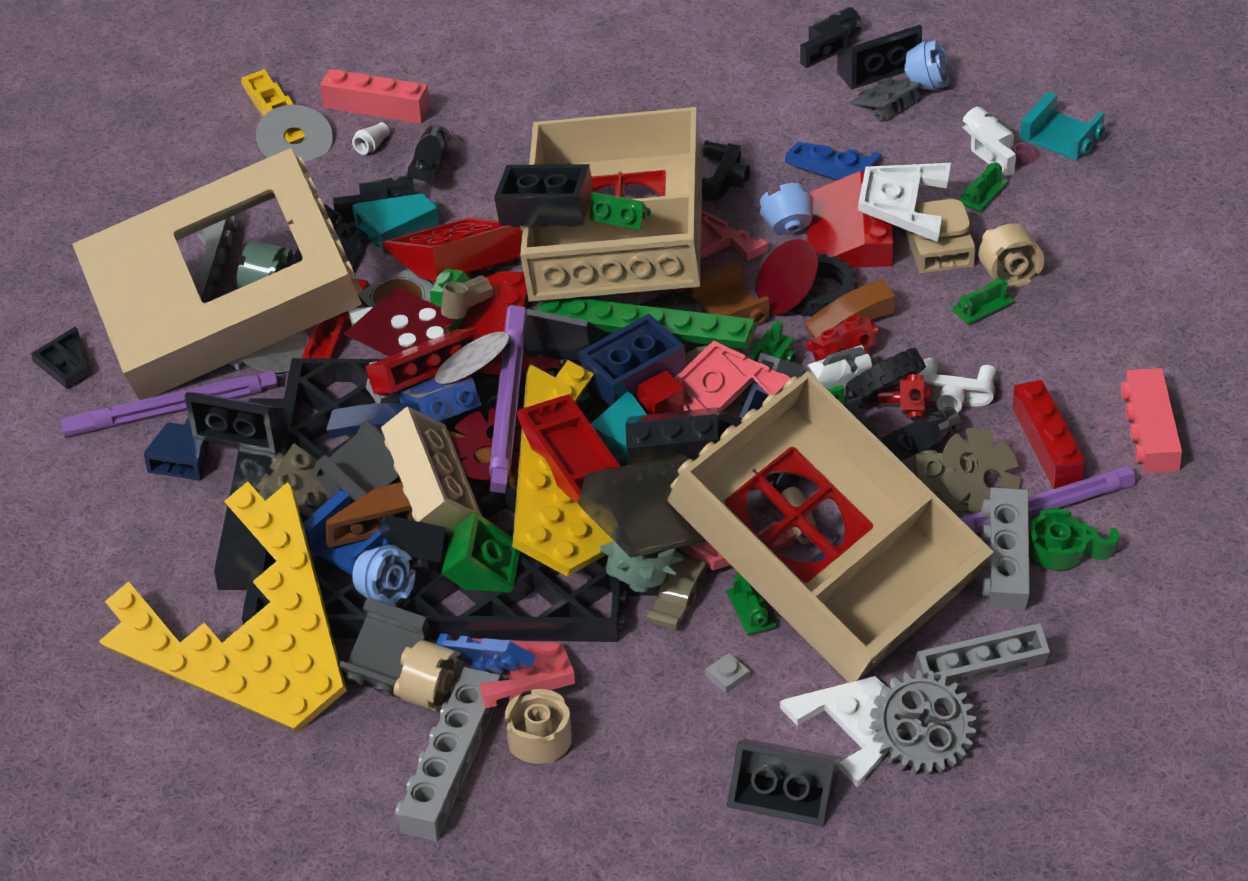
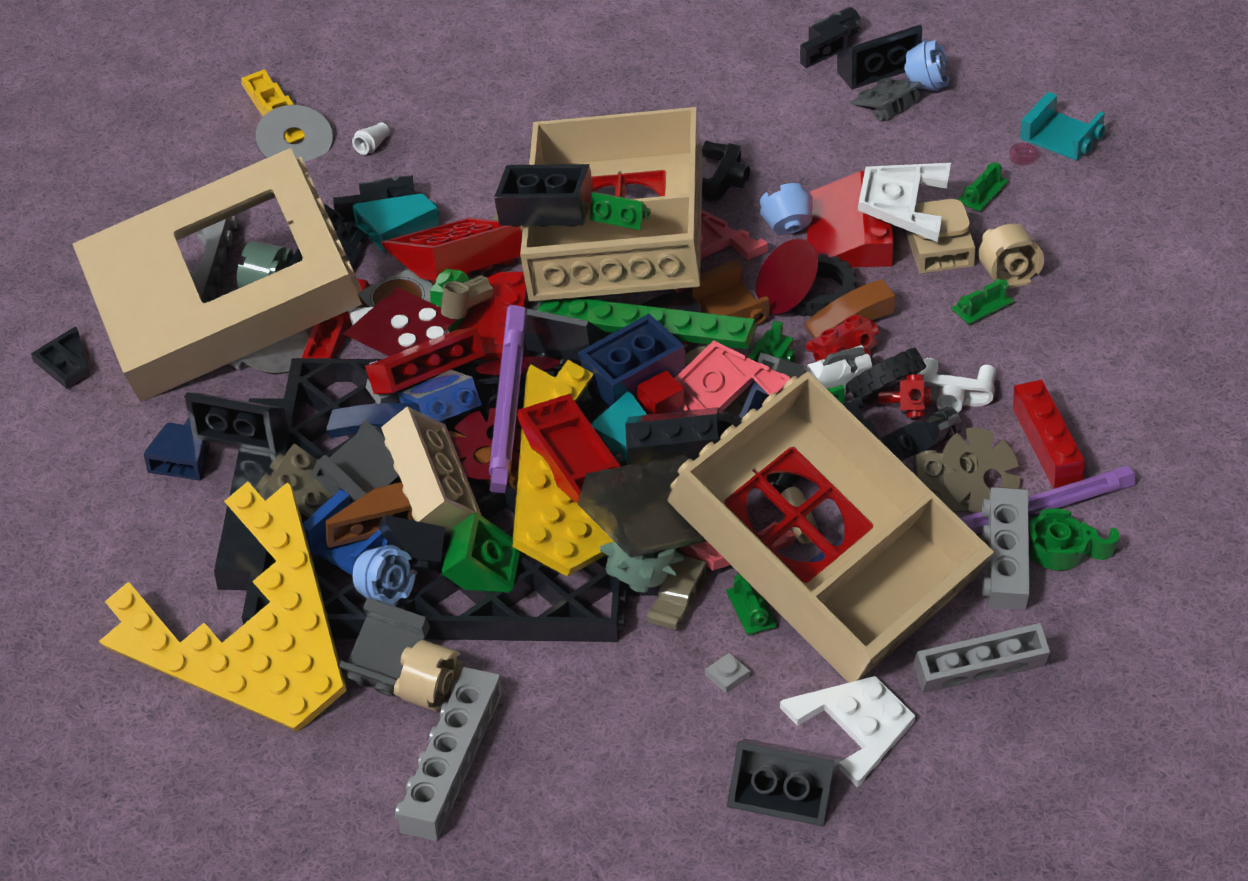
(163, 404): medium lavender piece -> none
(375, 96): coral brick -> none
(429, 154): black plate -> none
(471, 357): flat silver sticker -> none
(490, 654): blue wing -> none
(538, 726): tan brick -> none
(549, 671): coral wing -> none
(829, 163): blue wing -> none
(919, 750): light grey gear -> none
(991, 139): white plate -> none
(1152, 420): coral brick -> none

